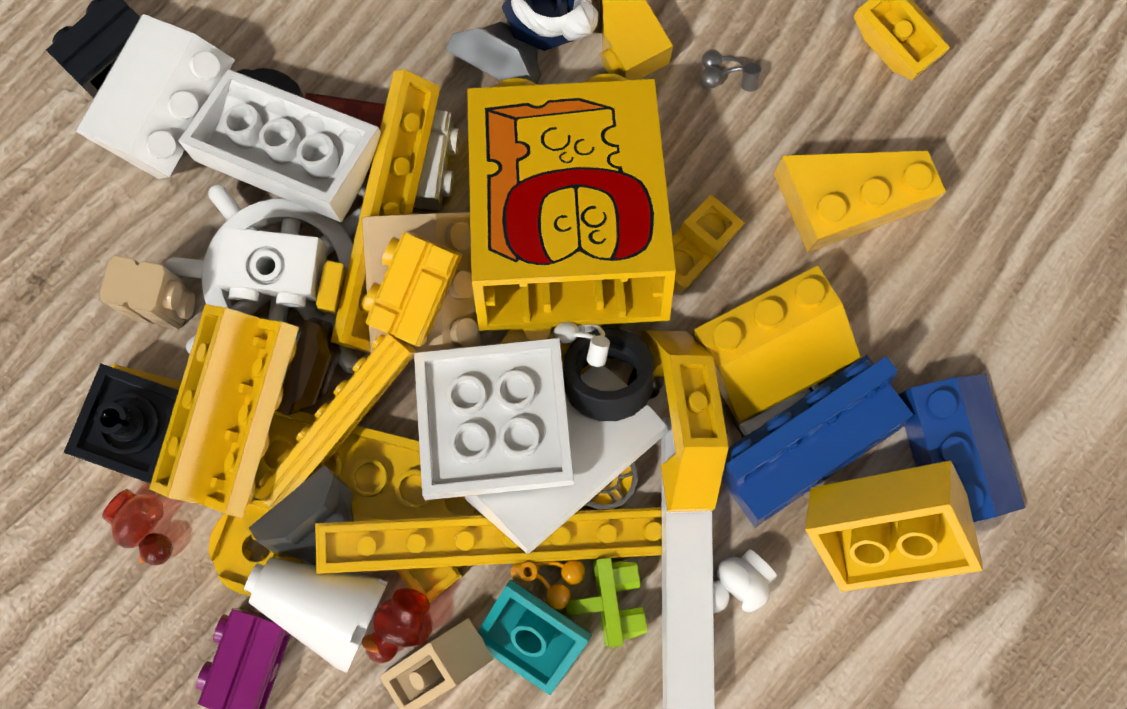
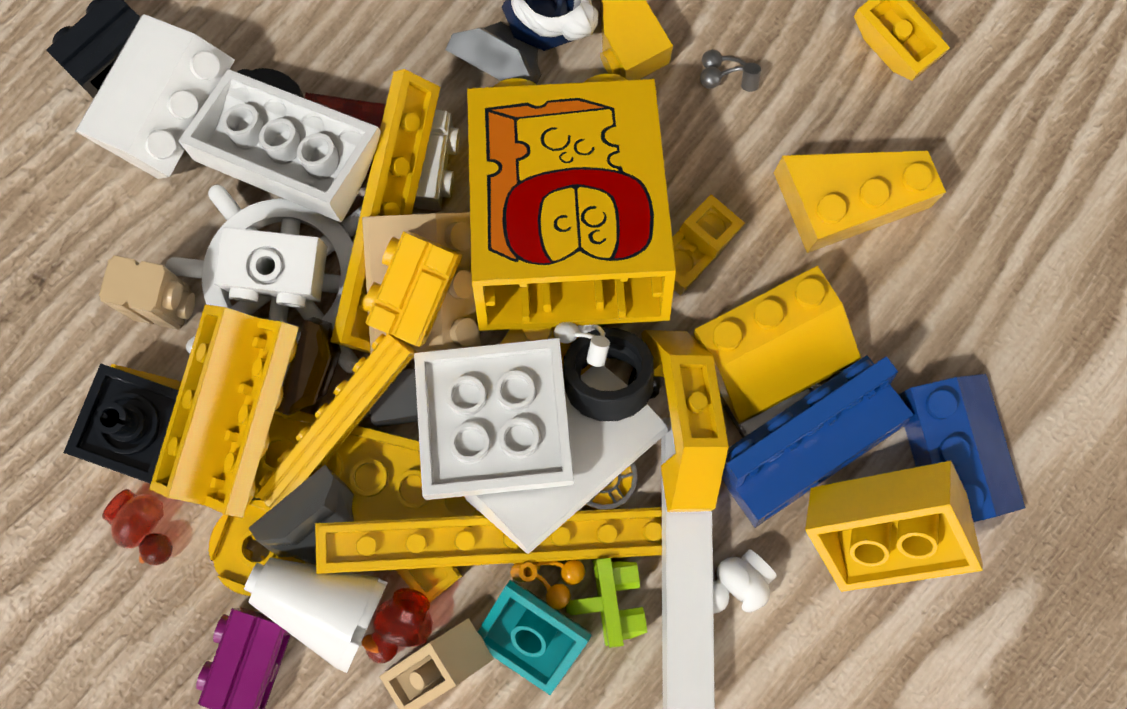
(331, 287): yellow tile -> none
(397, 403): none -> dark grey brick

